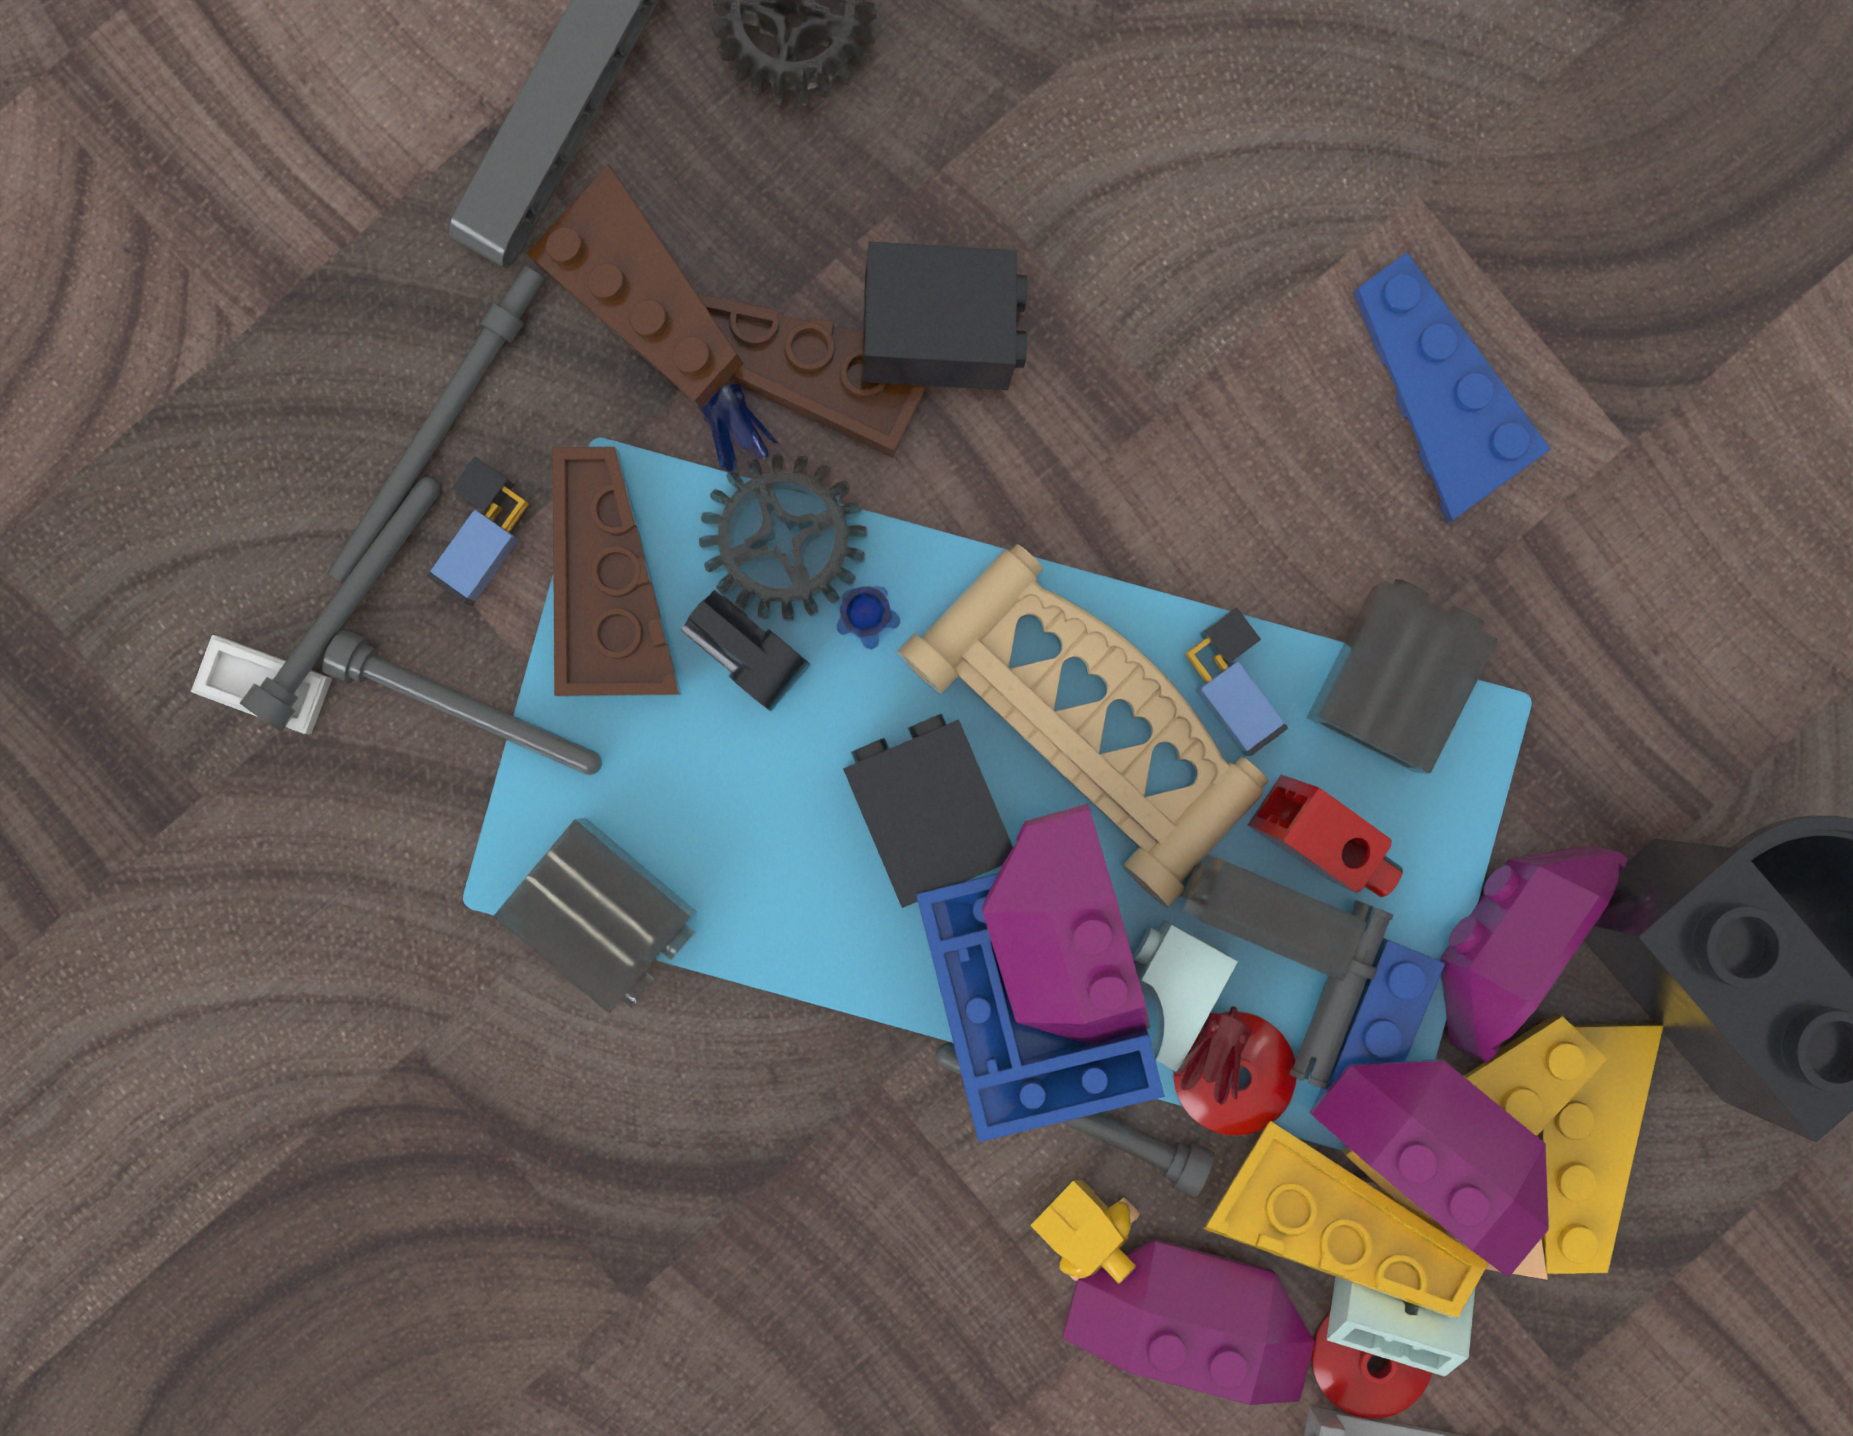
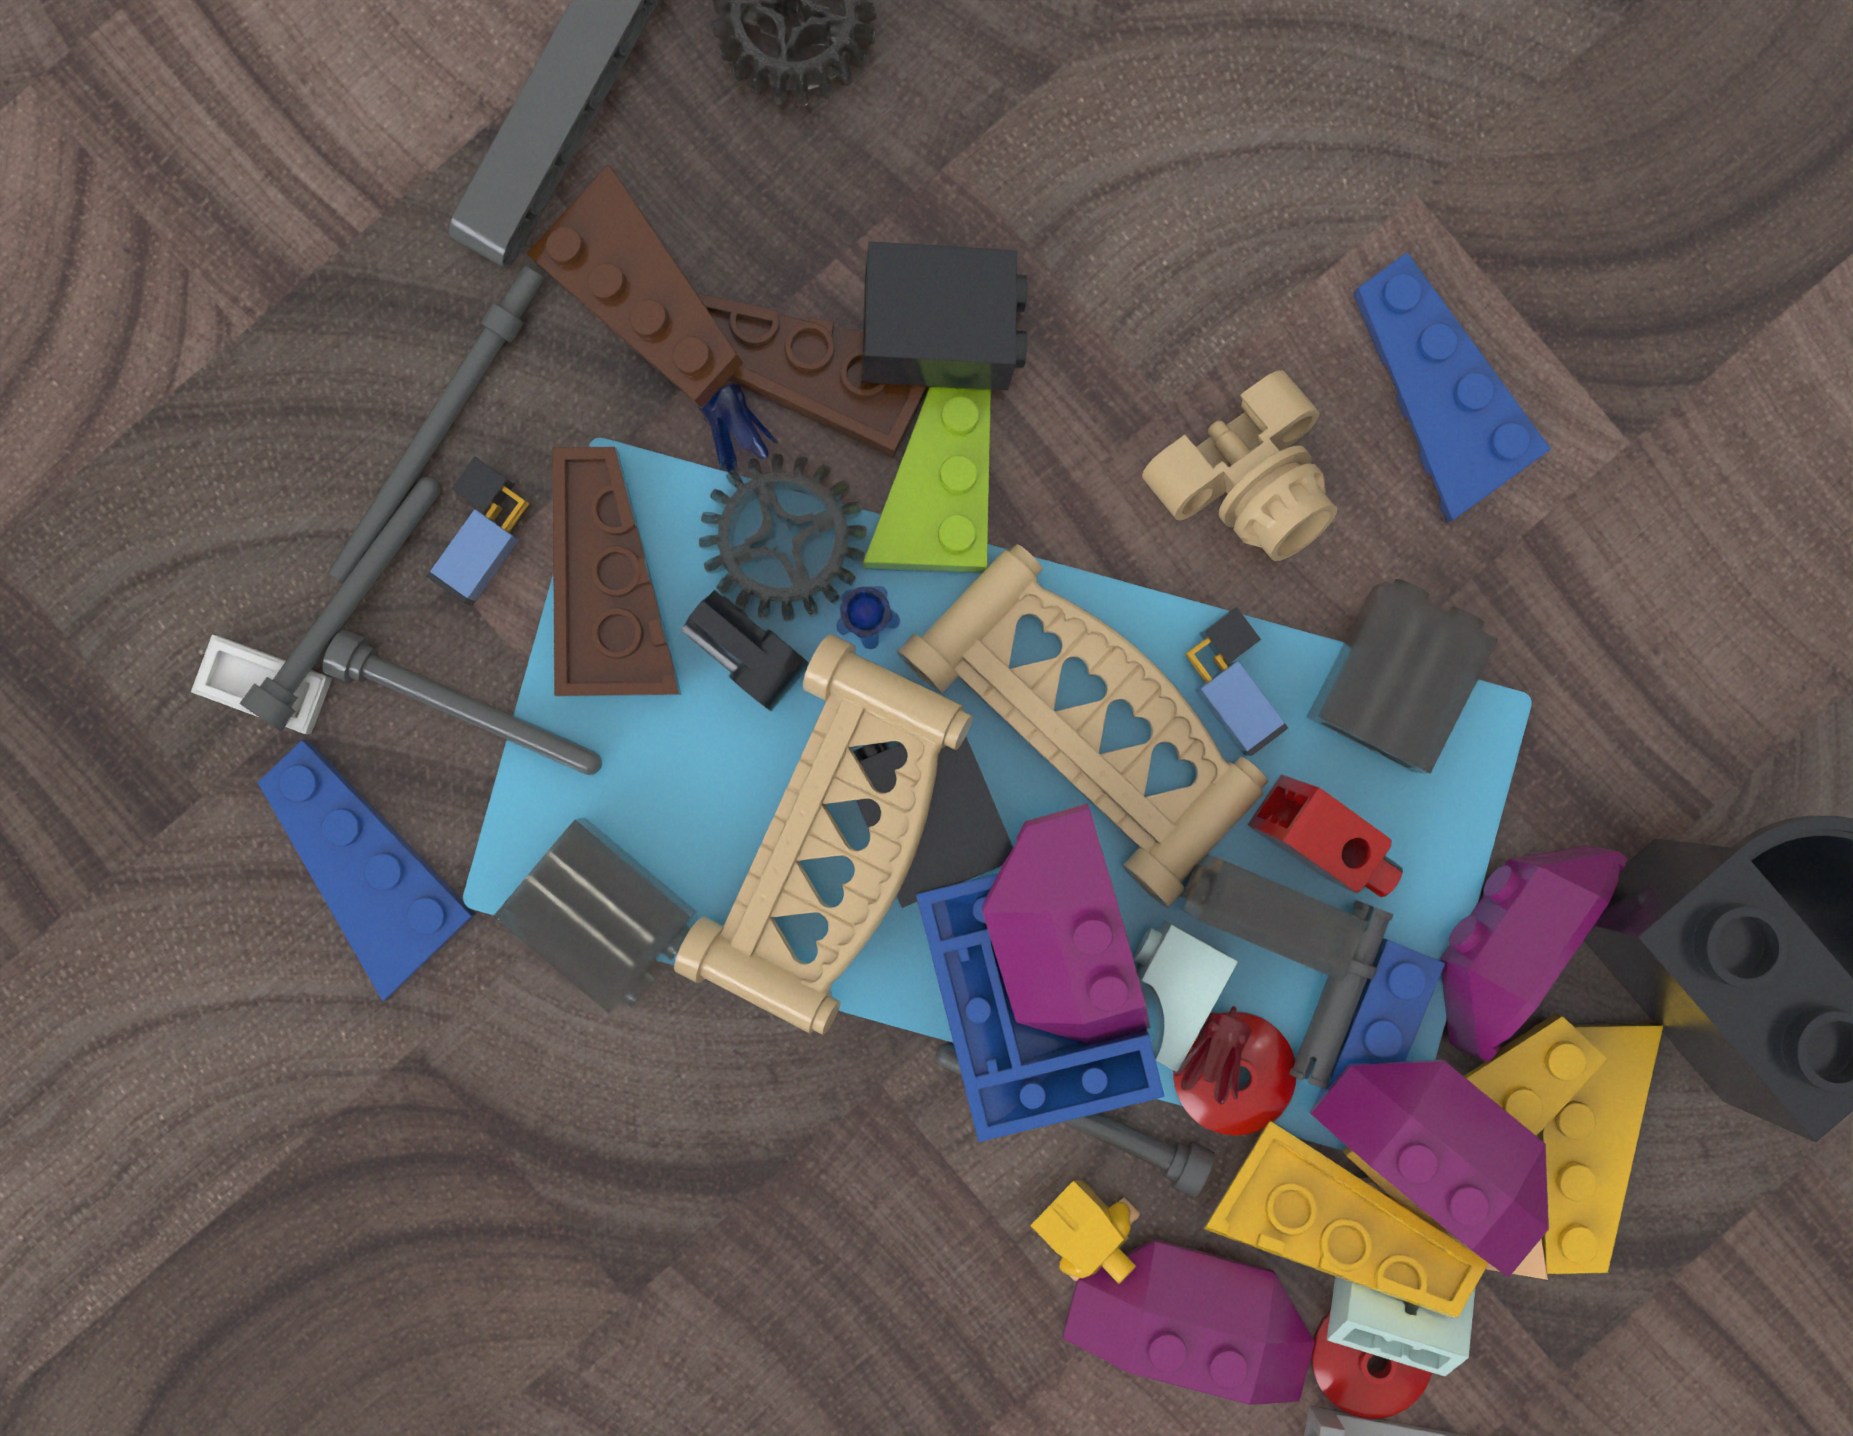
(368, 874): none -> blue wing
(861, 708): none -> tan piece
(941, 489): none -> lime wing
(1271, 488): none -> tan beam

